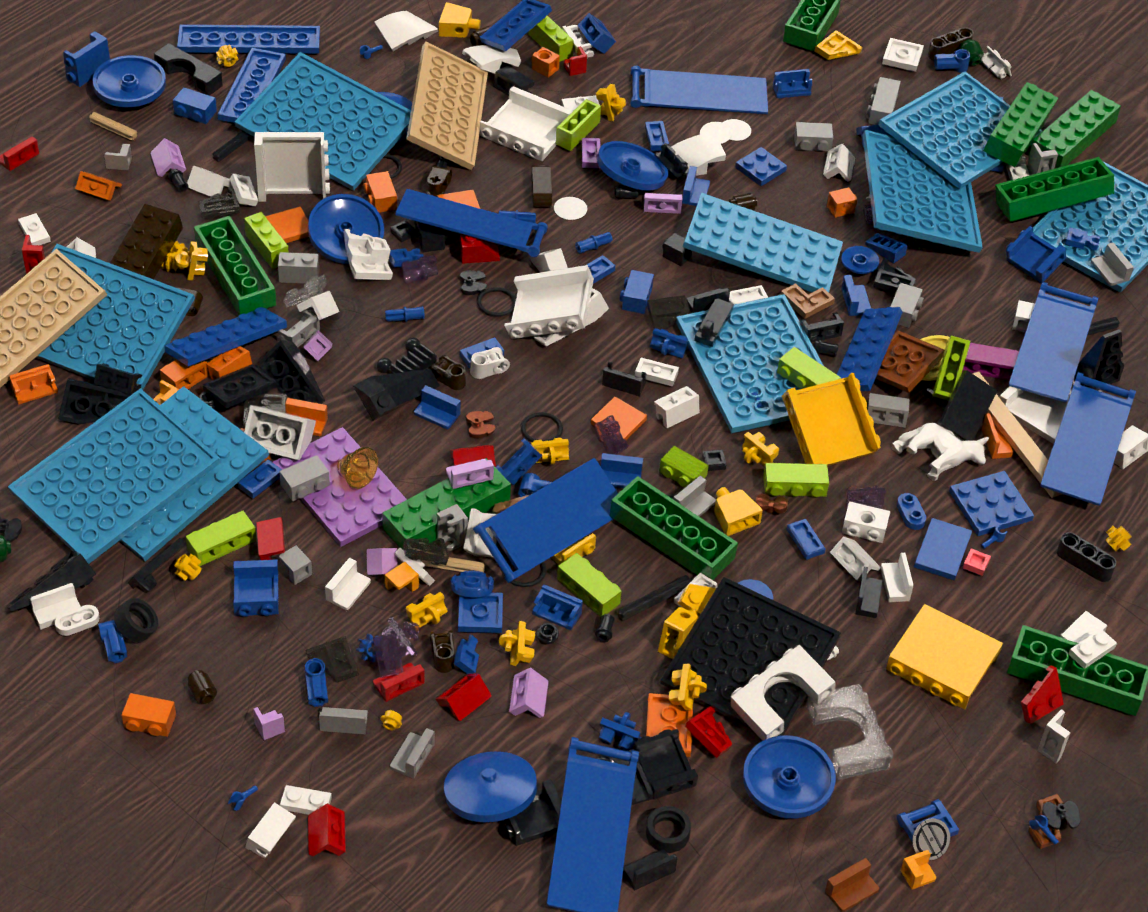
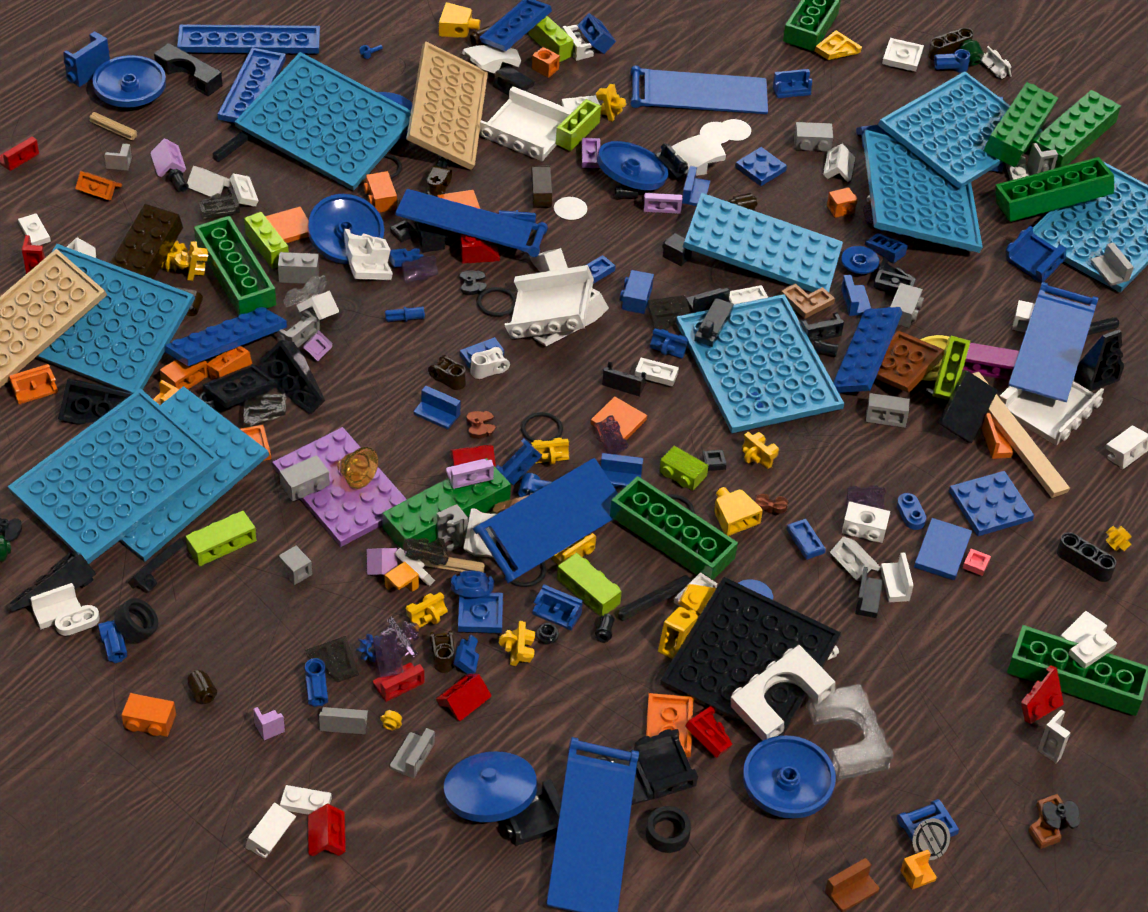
(116, 379): black hinge -> none
(188, 567): yellow gear -> none
(194, 105): blue brick -> none
(227, 56): yellow gear -> none
(239, 798): blue hand -> none
(256, 588): blue panel -> none
(260, 479): blue plate -> none
(270, 538): panel -> none
(279, 431): white slope -> none
(291, 163): white panel -> none
(309, 410): orange panel -> none
(346, 585): white panel -> none
(391, 391): black wedge -> none
(403, 28): white slope -> none
(417, 358): black gear -> none
(529, 693): lavender panel -> none
(577, 64): red panel -> none
(593, 242): blue axle -> none
(628, 735): blue hips -> none
(650, 869): black panel -> none
(656, 135): blue plate -> none
(677, 406): white hinge -> none
(690, 687): yellow hips -> none
(695, 498): light grey panel -> none
(796, 479): lime brick -> none
(803, 370): lime brick -> none
(832, 421): yellow panel -> none
(884, 99): brick -> none
(943, 656): yellow panel -> none
(944, 445): white animal -> none
(997, 536): blue hand -> none
(1041, 822): blue hand -> none
(1079, 239): blue plate -> none
(1087, 440): flag -> none

